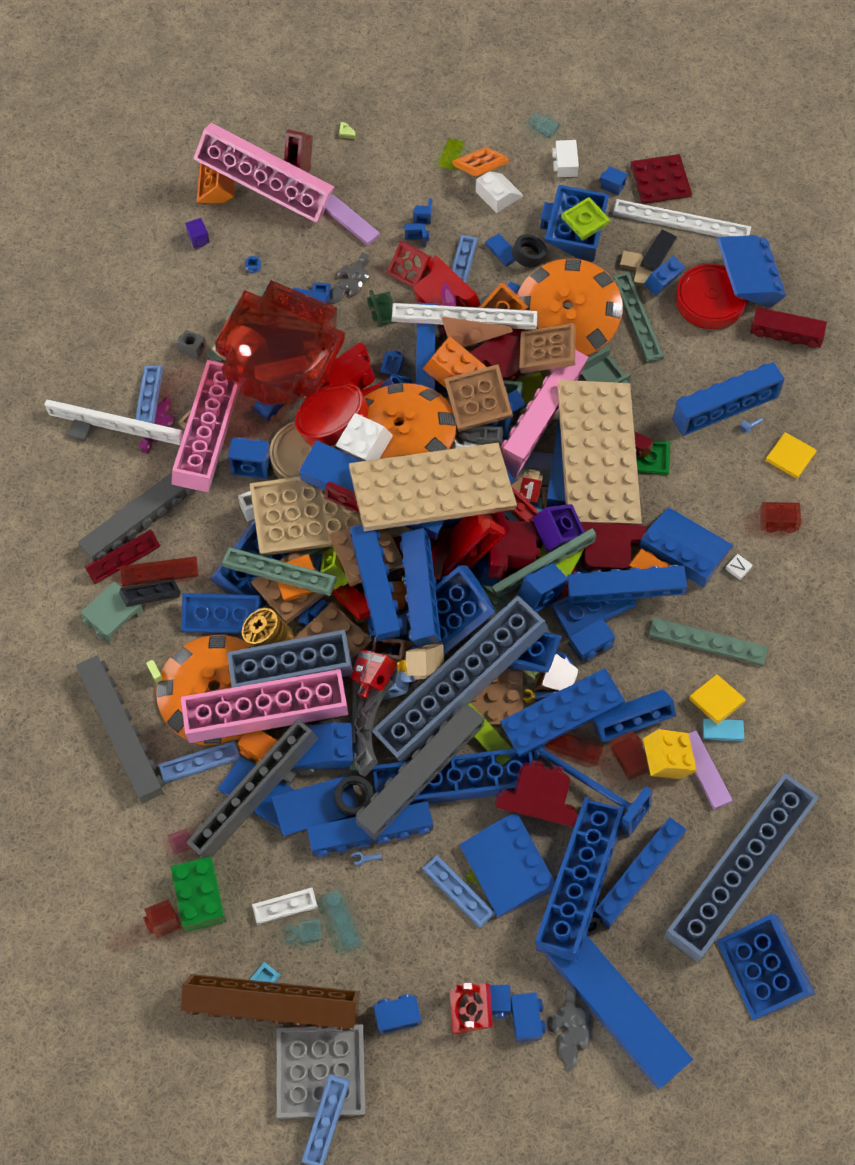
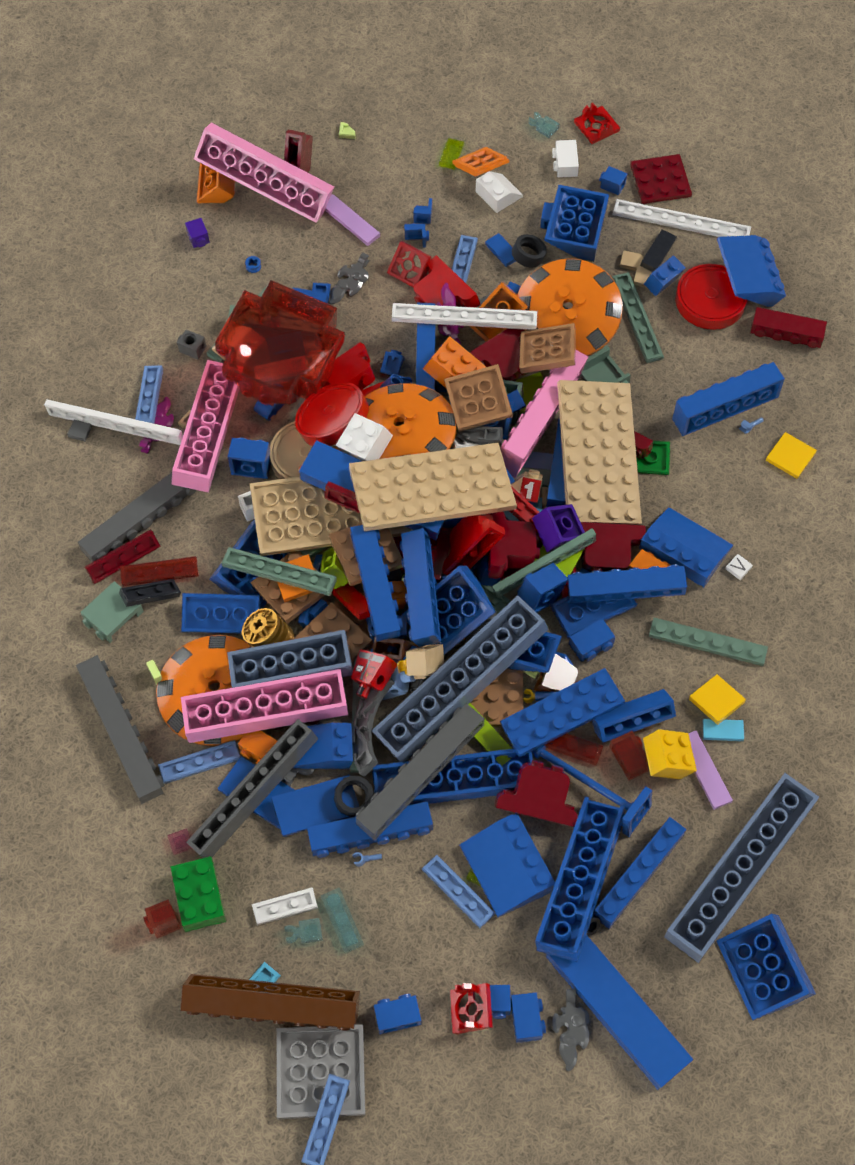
(382, 308): clear green bracket -> none
(471, 332): nougat wing -> none
(585, 218): lime tile -> none
(603, 132): none -> red piece
(780, 516): clear red brick -> none

